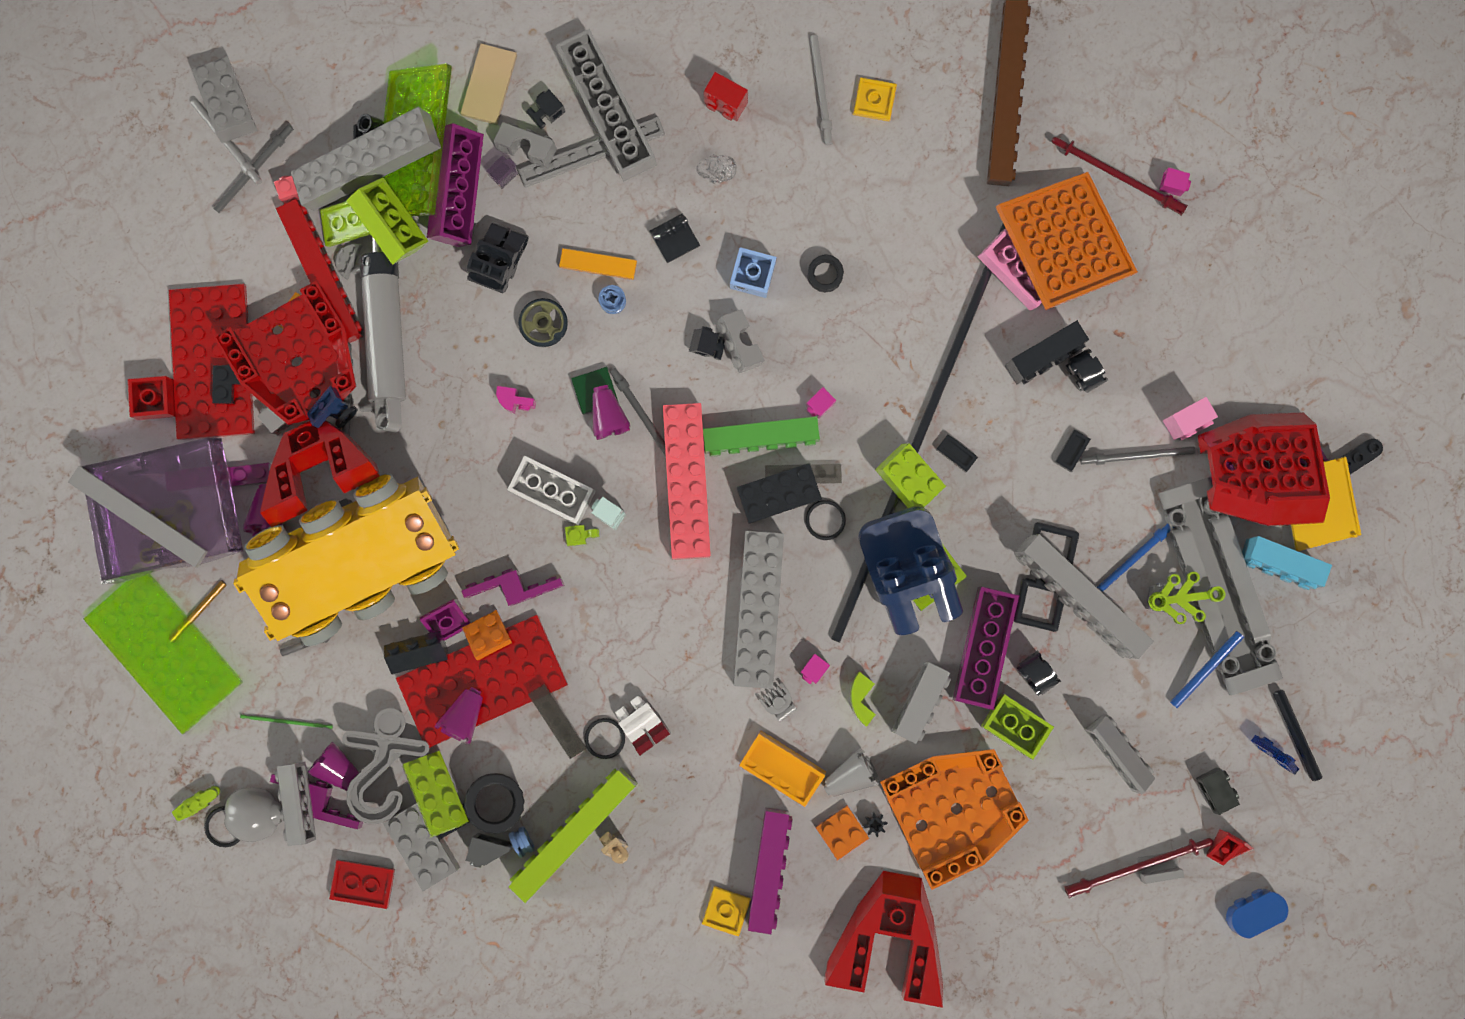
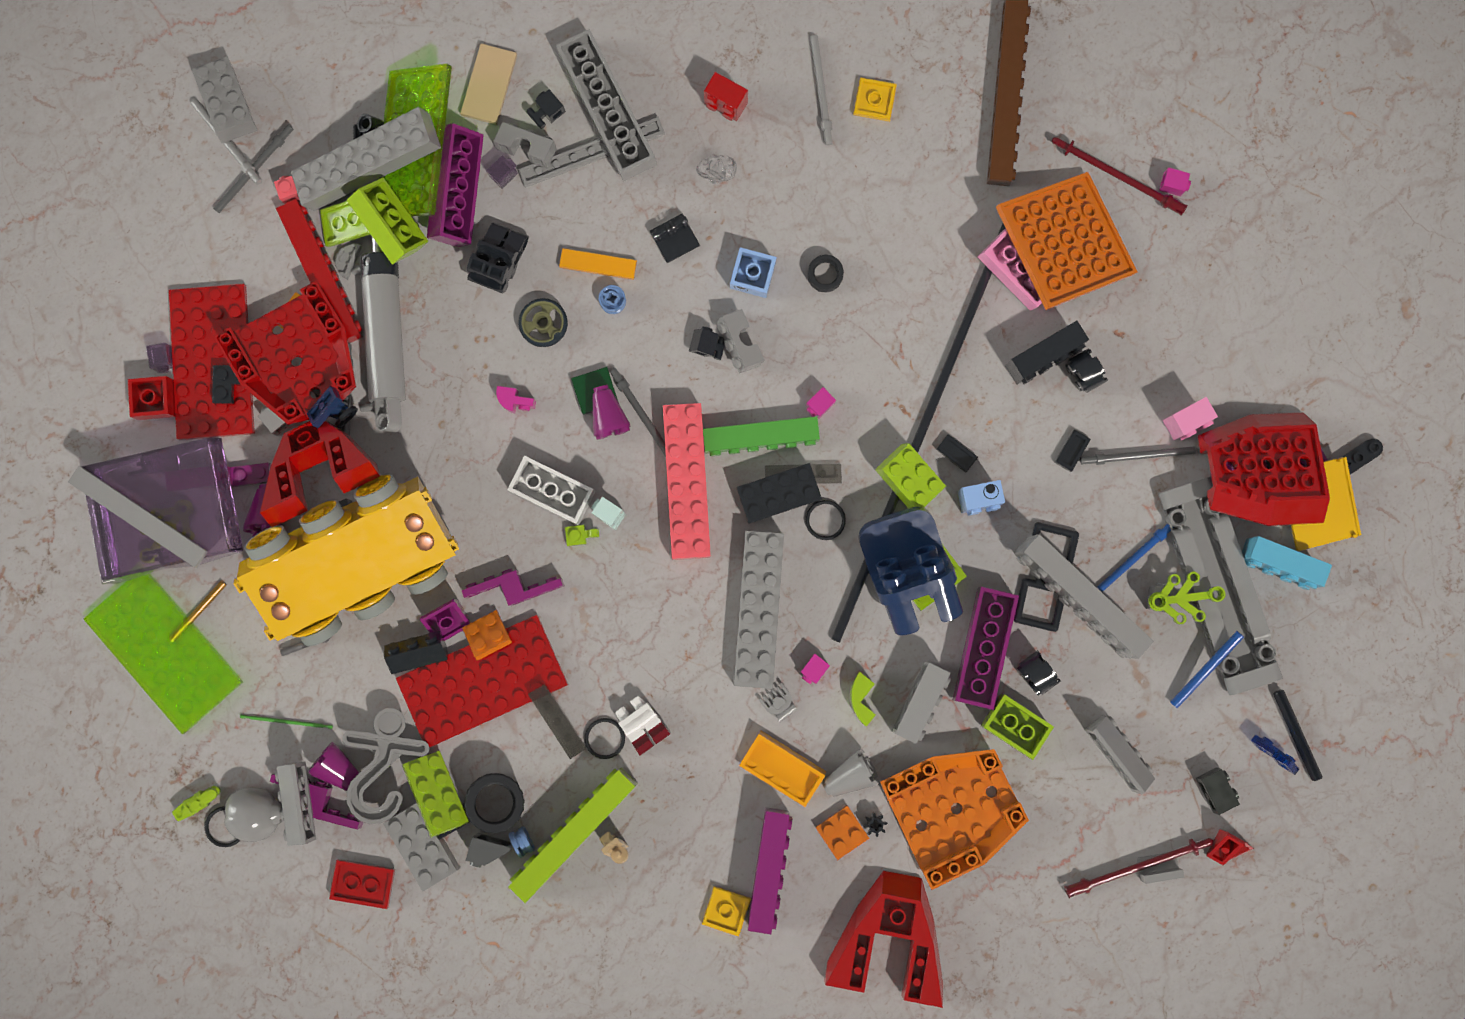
(160, 357): none -> clear purple brick
(462, 716): magenta cone -> none
(981, 496): none -> light blue brick
(1256, 913): blue brick -> none

